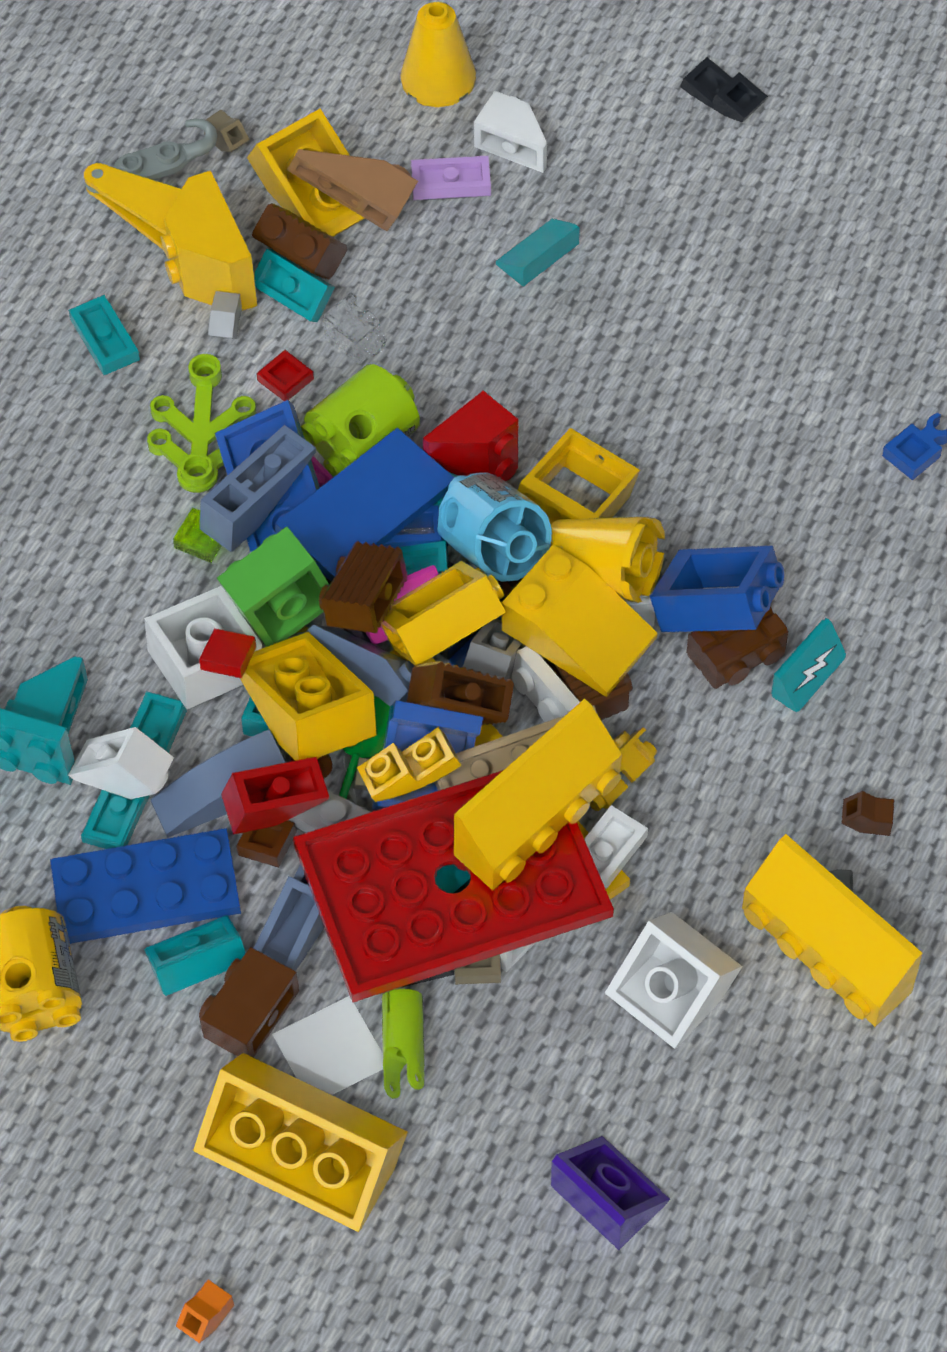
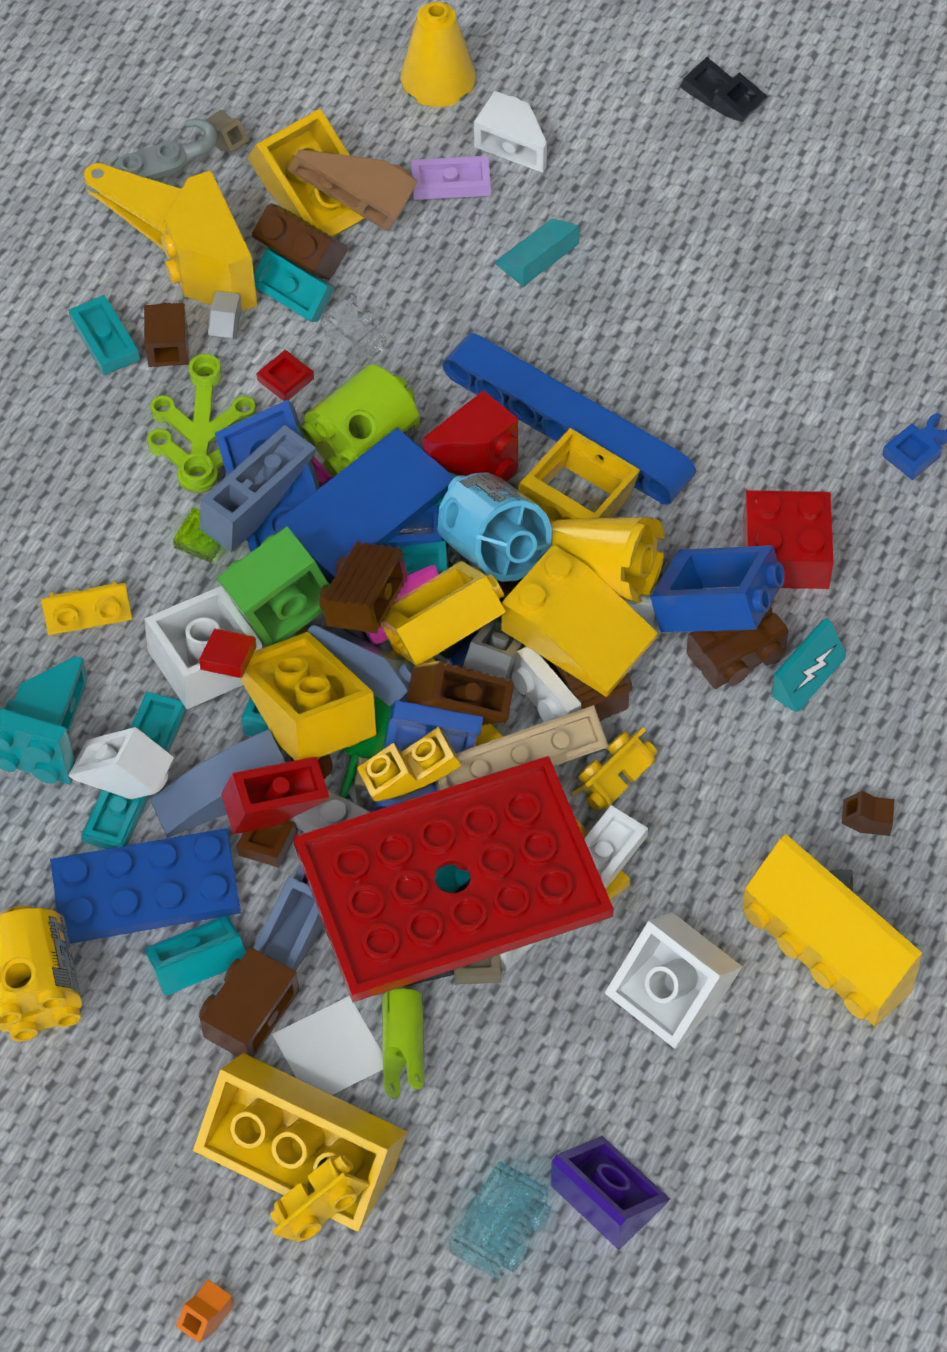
(86, 608): none -> yellow hinge
(166, 334): none -> reddish brown brick
(302, 1213): none -> yellow hinge
(500, 1222): none -> clear light blue brick
(537, 796): yellow slope -> none
(556, 408): none -> blue beam
(798, 529): none -> red brick

